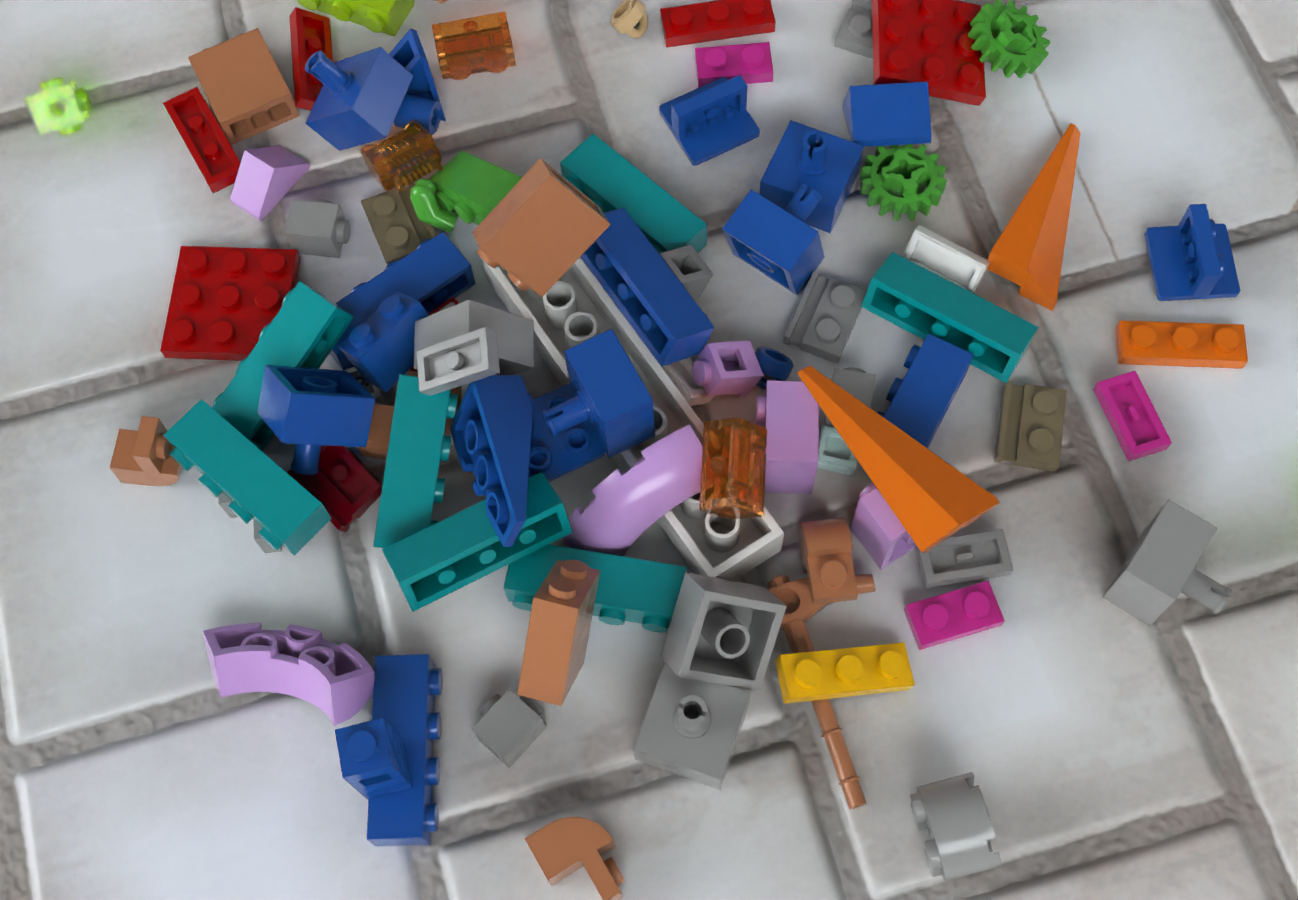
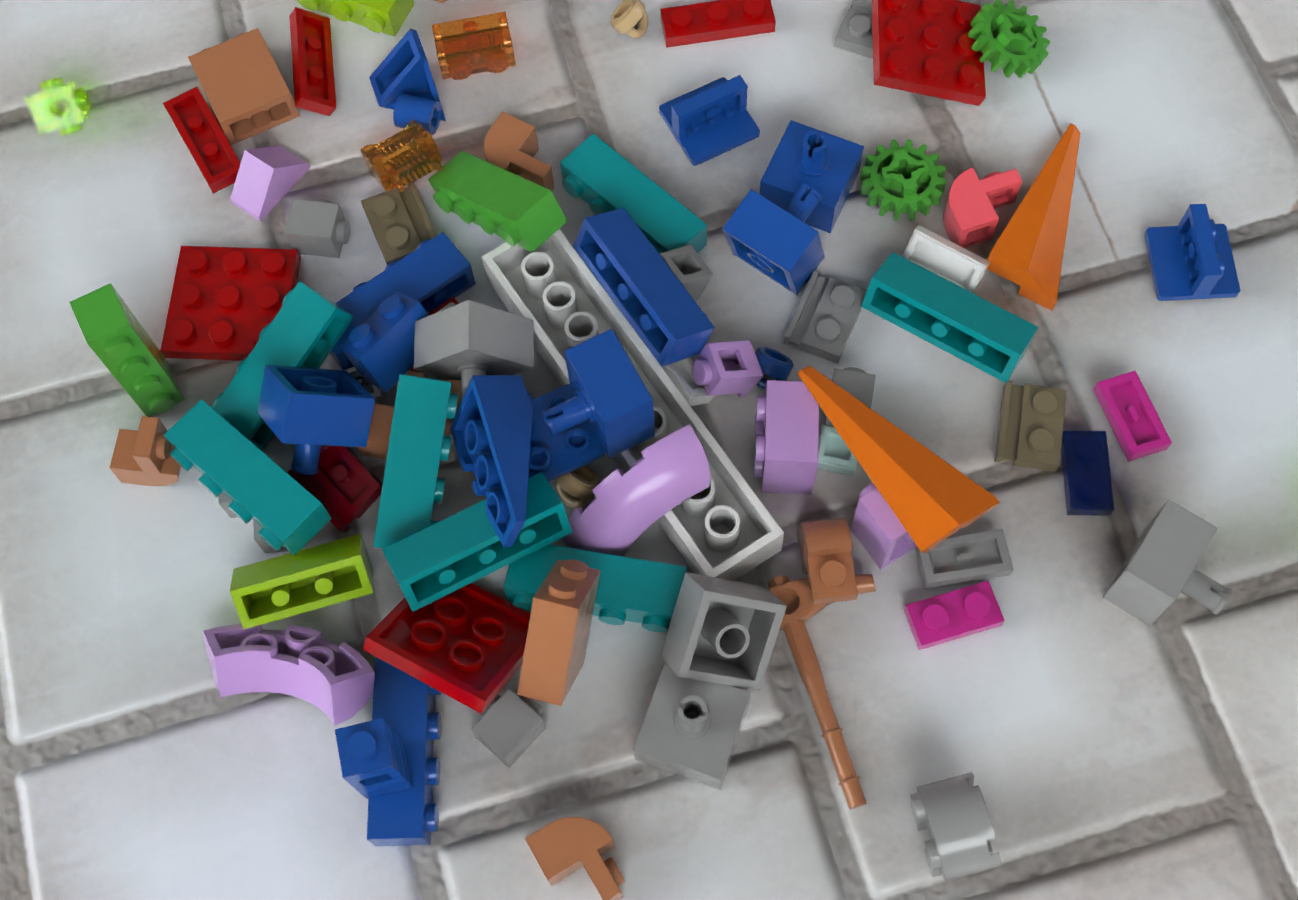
(127, 350): none -> bright green brick
(301, 582): none -> lime brick
(356, 97): blue brick -> none
(426, 206): bright green arm -> none
(456, 644): none -> red plate
(458, 361): light grey plate -> none
(512, 147): none -> nougat brick
(539, 229): nougat brick -> none
(577, 484): none -> tan tile
(733, 469): clear orange brick -> none
(748, 60): dark pink plate -> none
(844, 672): yellow plate -> none
(888, 114): blue slope -> none
(927, 388): blue brick -> none
(972, 203): none -> coral brick
(1086, 473): none -> clear blue plate
(1181, 344): orange plate -> none

